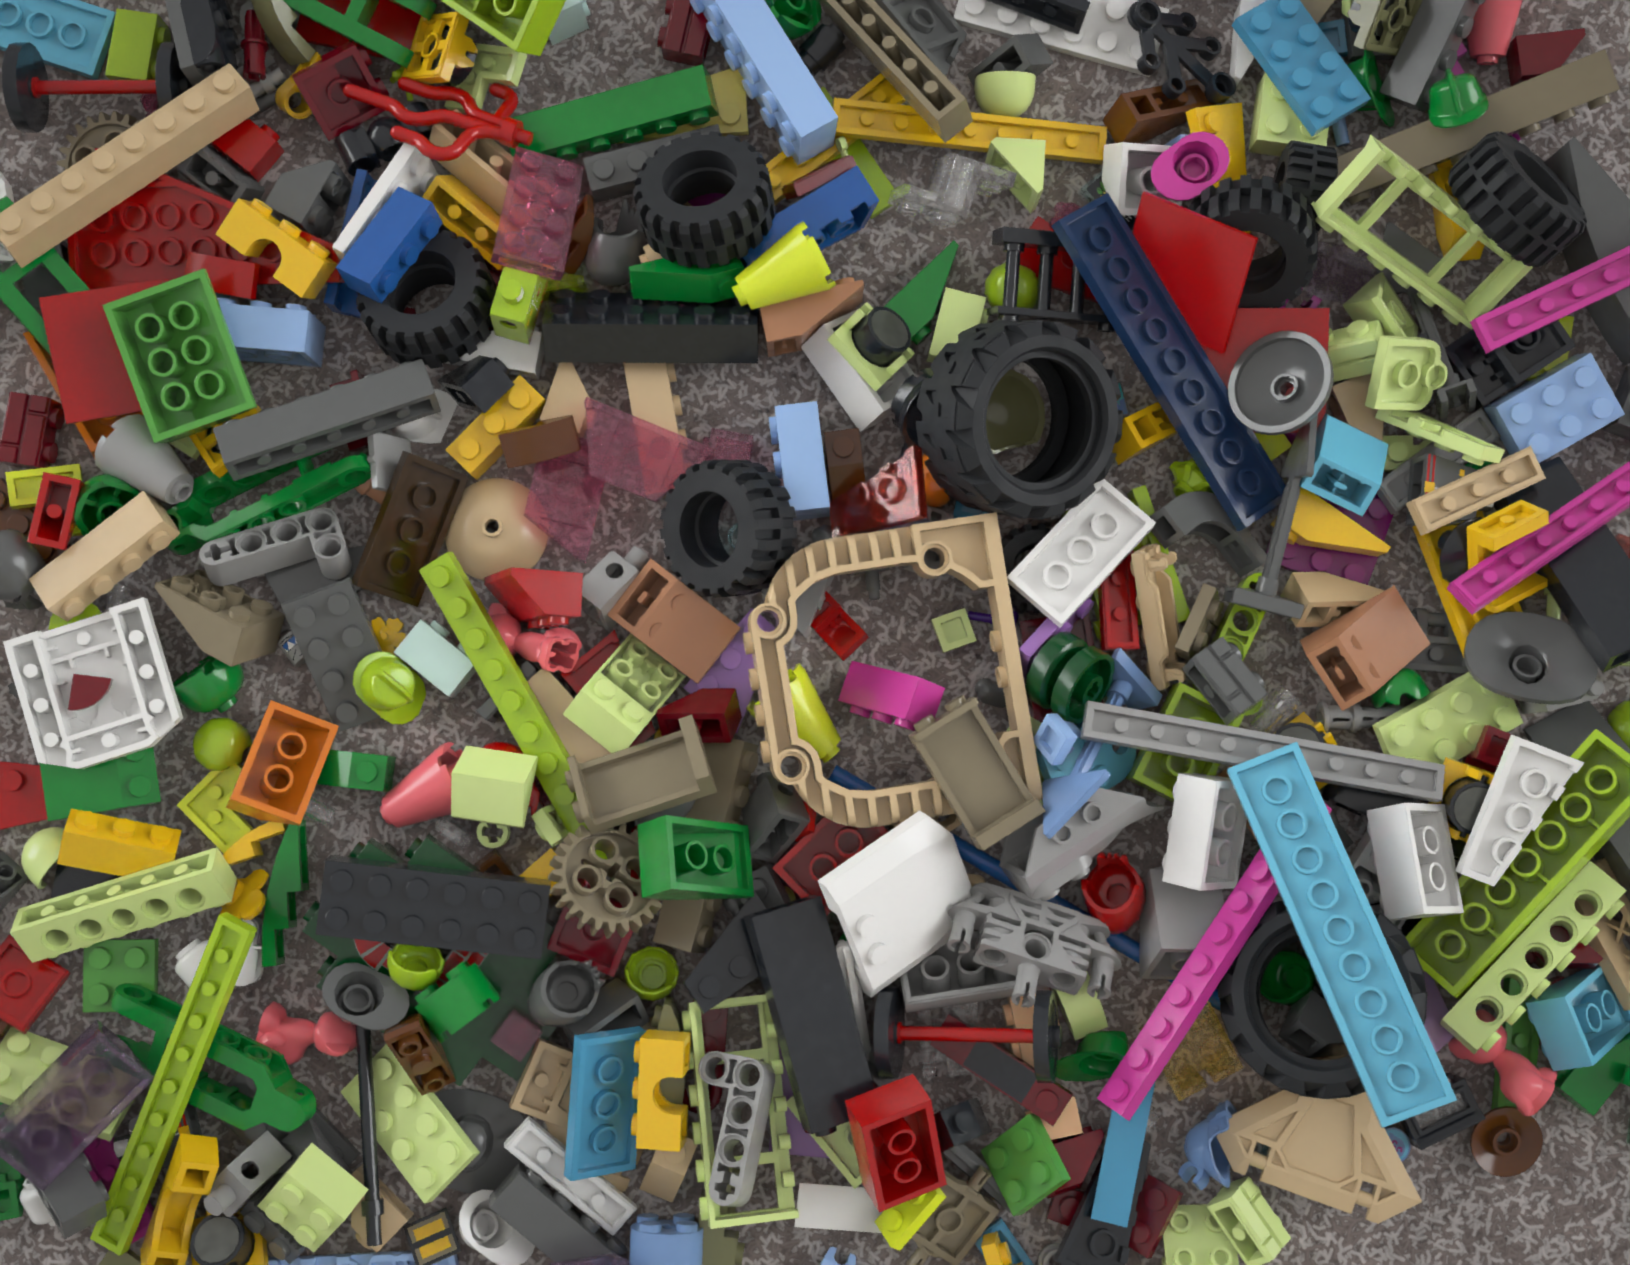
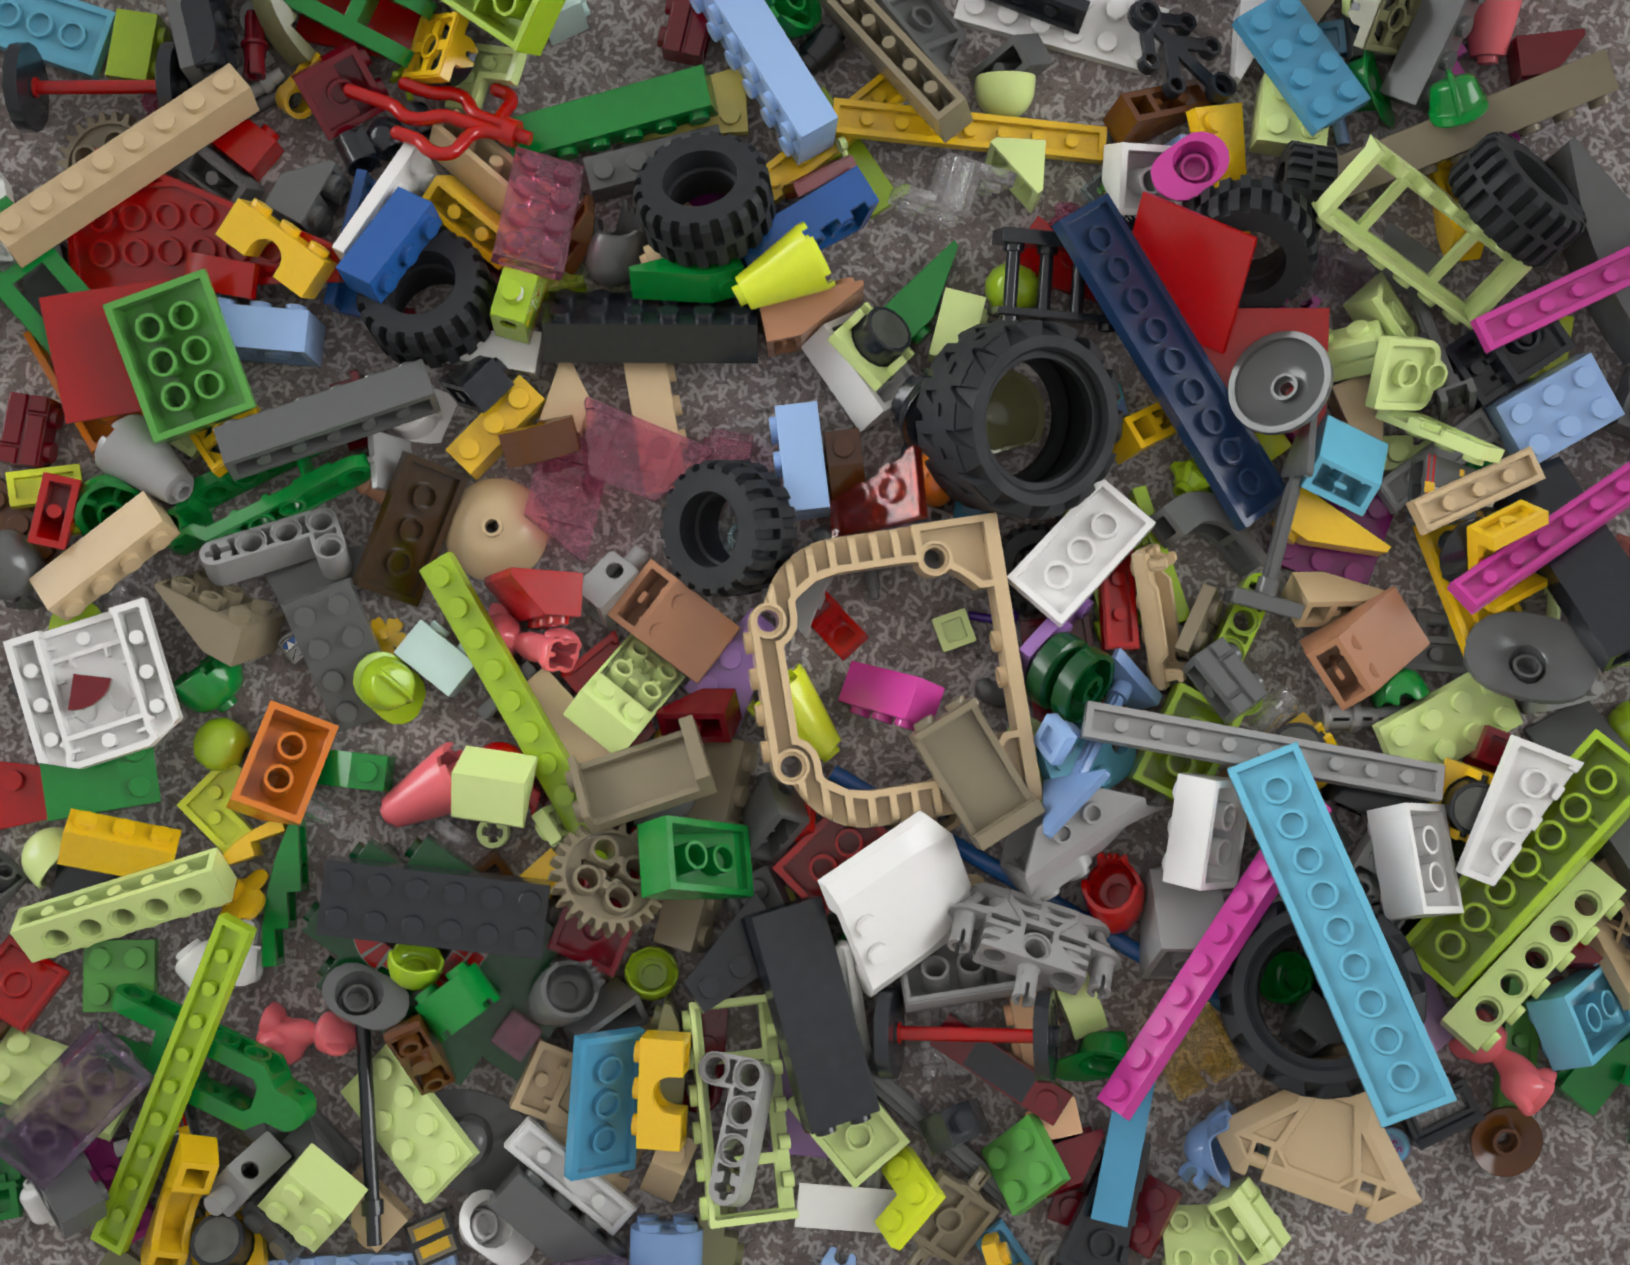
(896, 1142): red brick -> none

